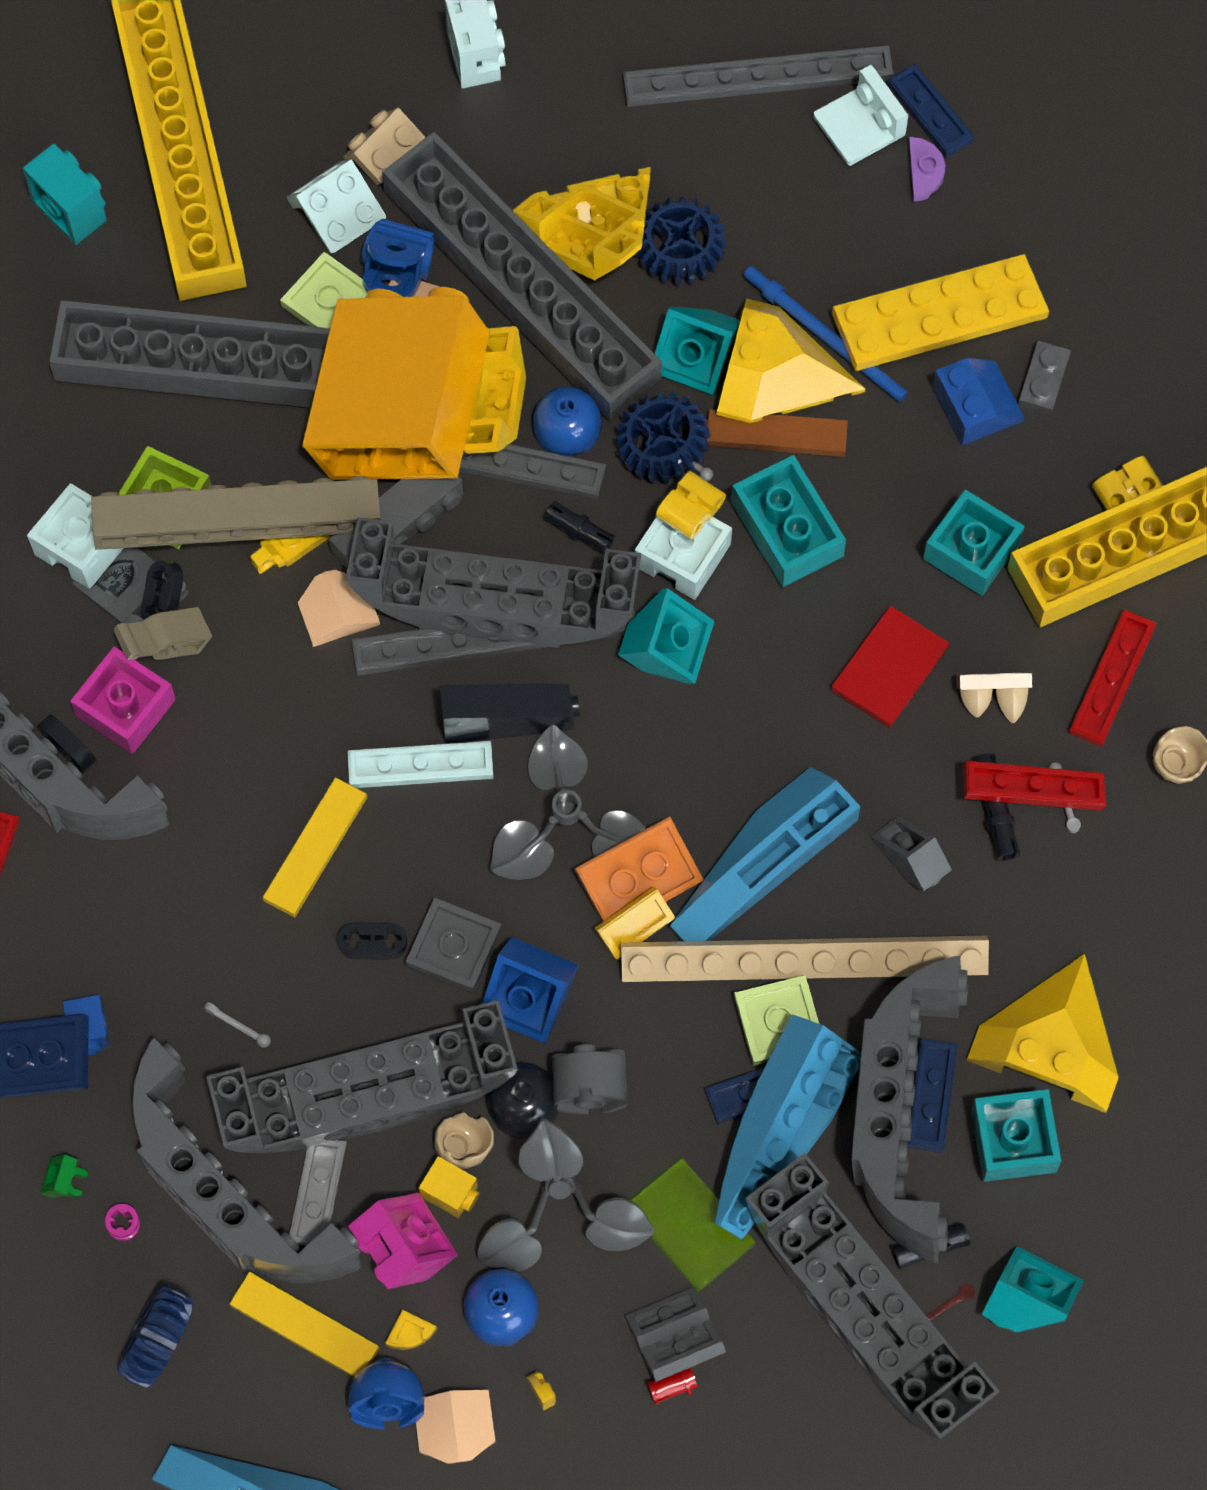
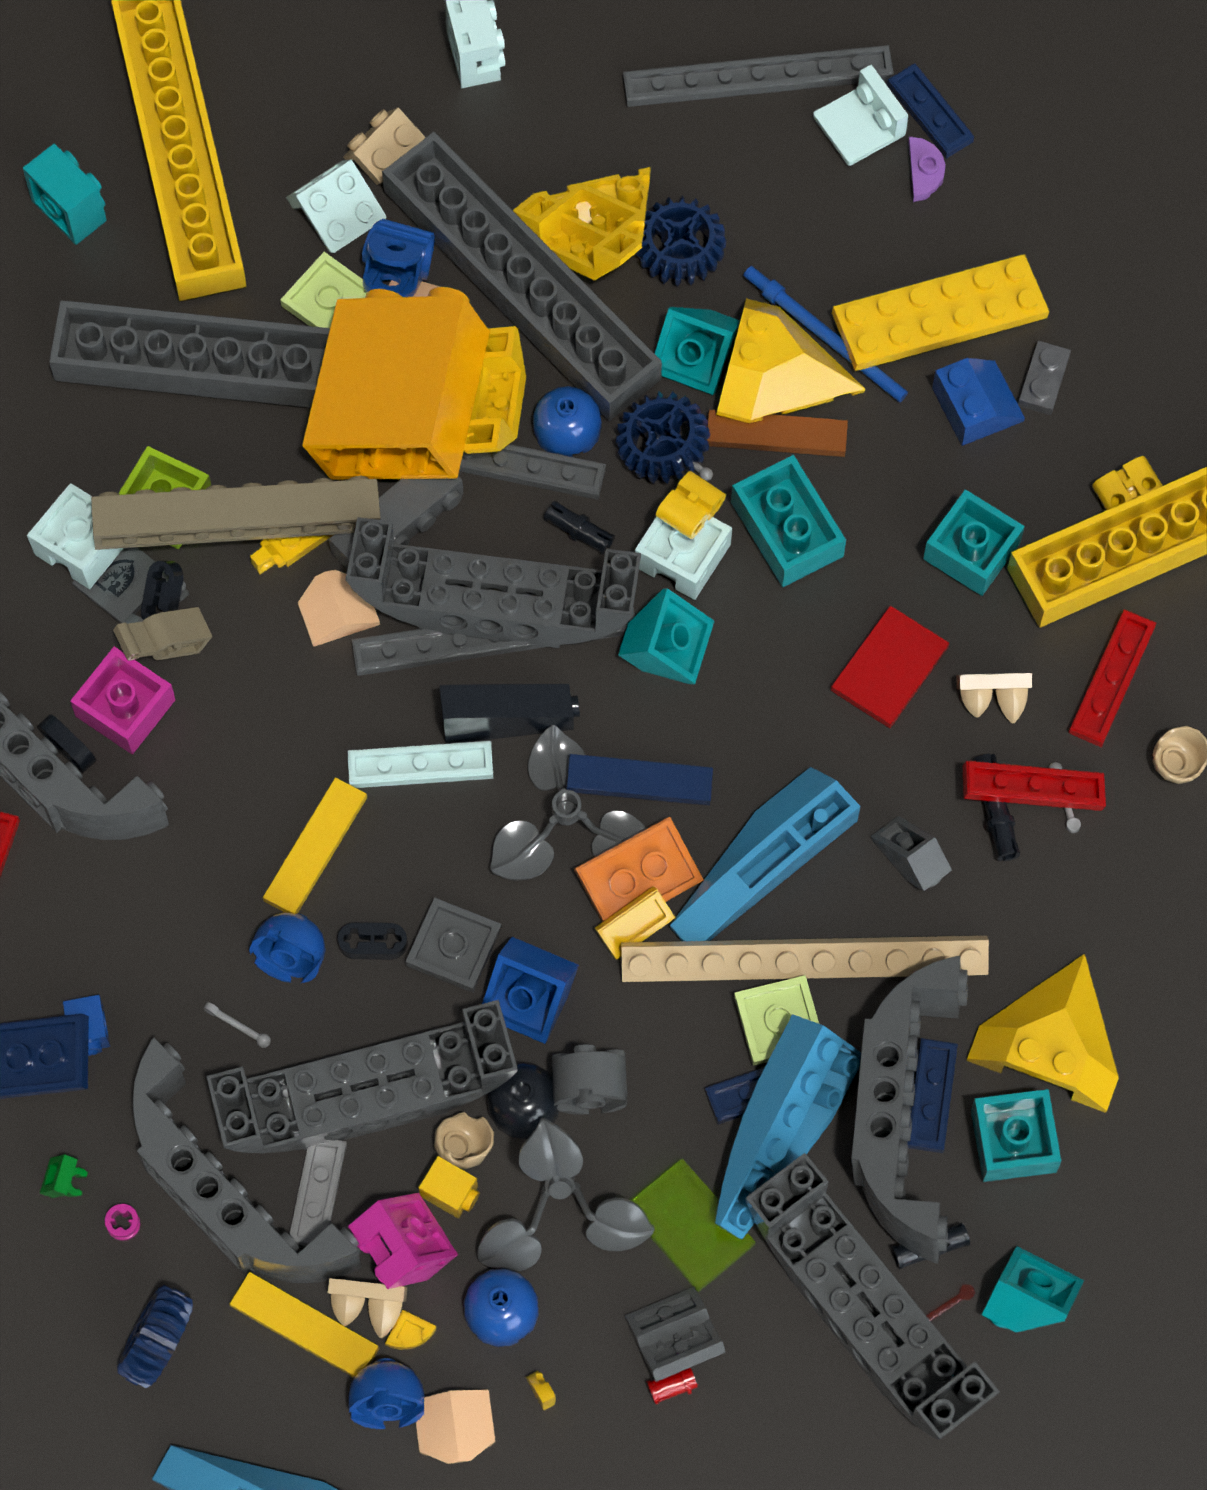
(289, 947): none -> blue cylinder
(383, 1303): none -> tan tile
(639, 779): none -> dark blue tile

